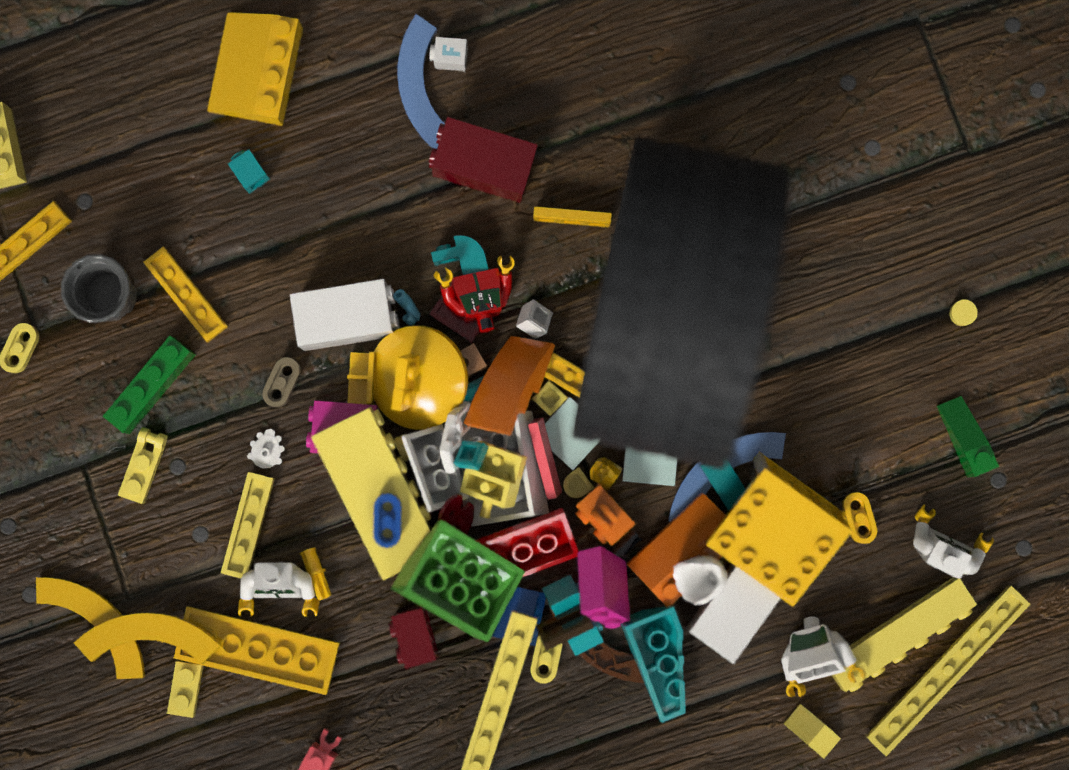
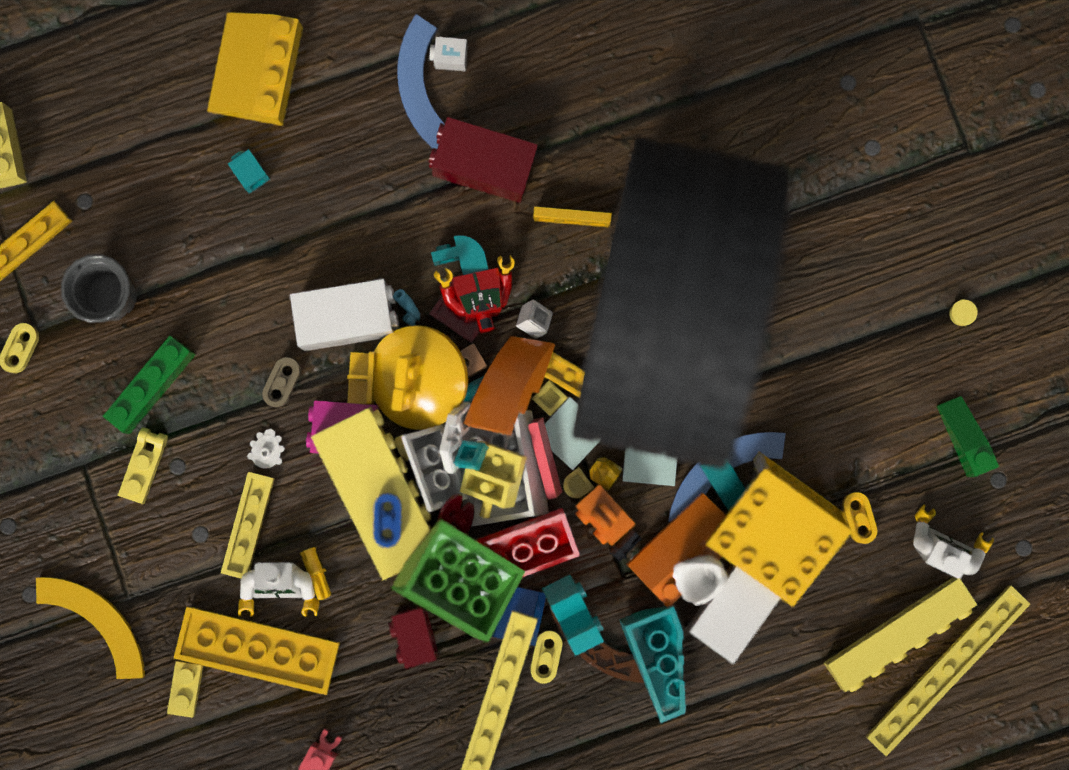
(148, 627): yellow tile -> none
(185, 294): yellow tile -> none
(563, 627): dark brown tile -> none
(603, 587): dark pink brick -> none
(812, 730): light yellow slope -> none
(816, 654): white torso -> none

